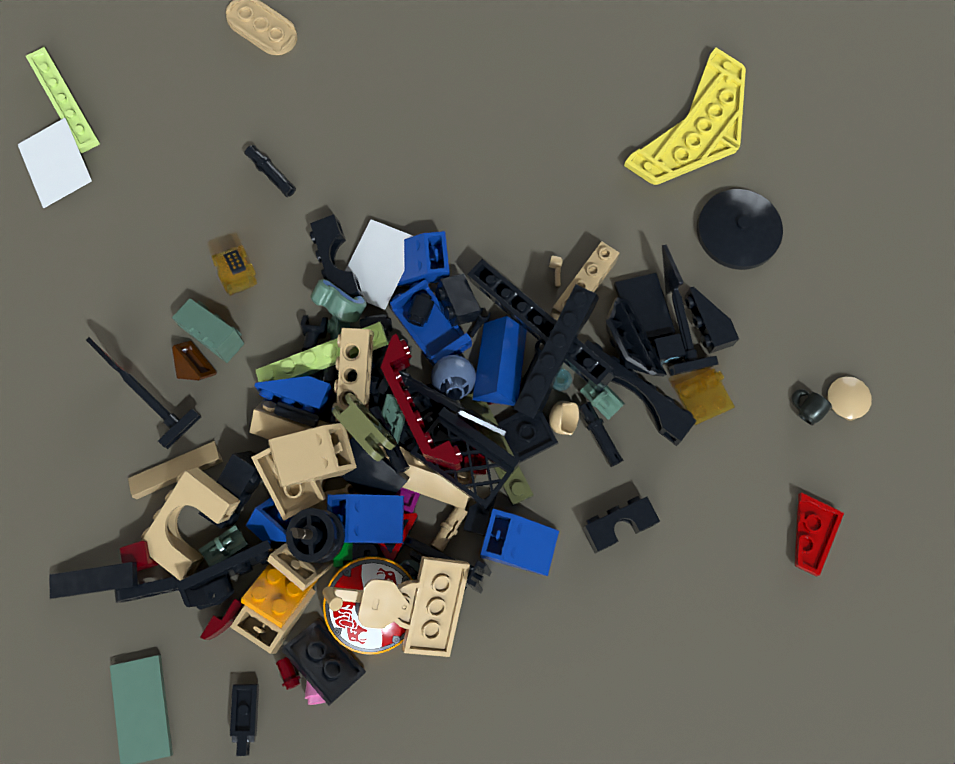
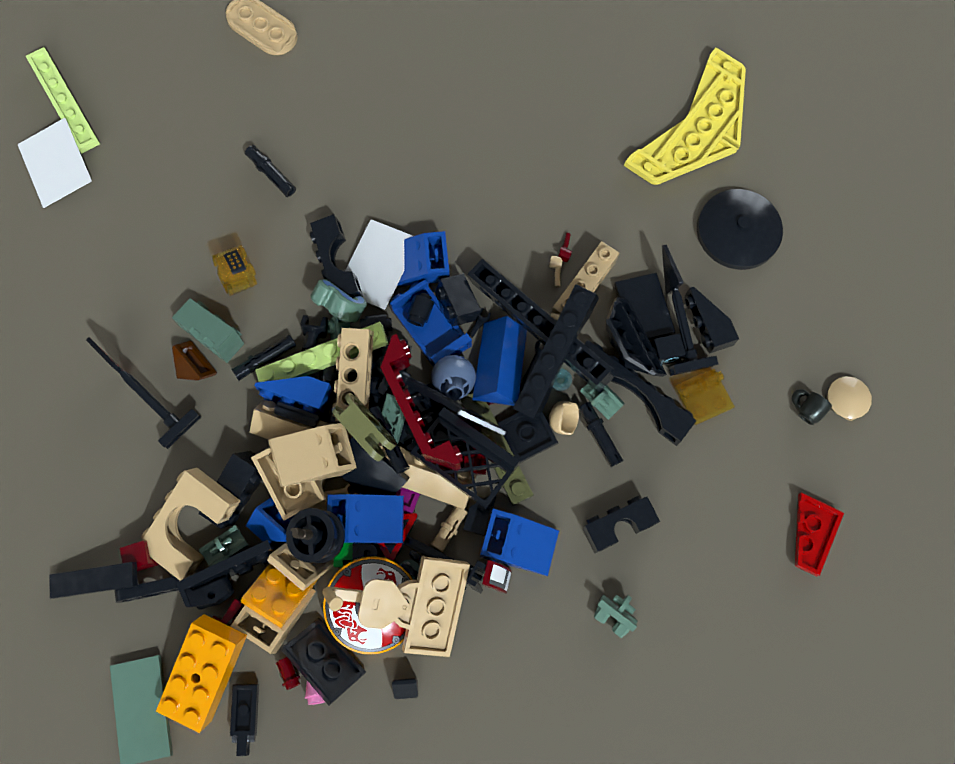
(168, 472): tan slope -> none
(201, 673): none -> light orange brick
(264, 357): none -> black pin
(405, 688): none -> black slope
(497, 577): none -> slope
(565, 253): none -> dark red hand
(625, 621): none -> sand green hips

